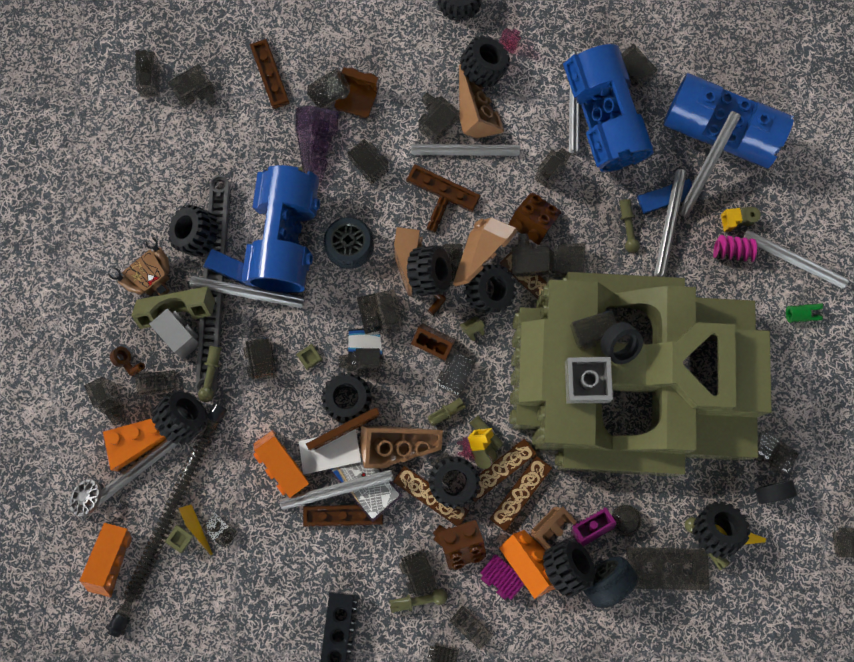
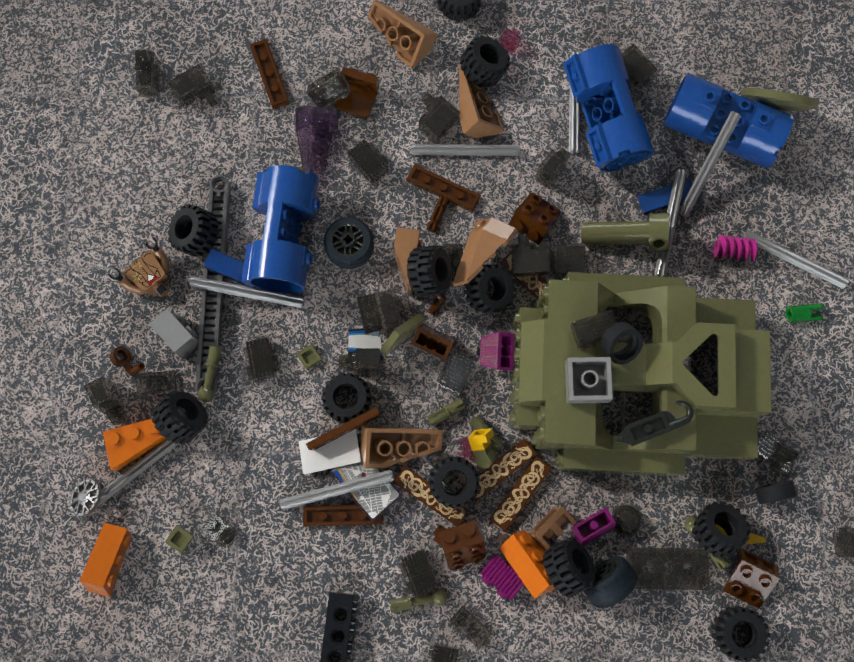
(121, 618): clear smoke hose -> none
(192, 523): yellow sticker -> none
(197, 302): olive arch -> none
(279, 464): orange wedge -> none
(402, 333): none -> olive tile
(406, 35): none -> medium nougat wedge
(471, 326): olive tile -> none
(497, 351): none -> magenta torso
(632, 245): olive pin -> none
(652, 232): none -> olive piece
(654, 425): none -> pearl dark grey plate
(739, 216): leg -> none
(752, 579): none -> reddish brown bracket
(757, 633): none -> black tyre
(780, 100): none -> olive dish

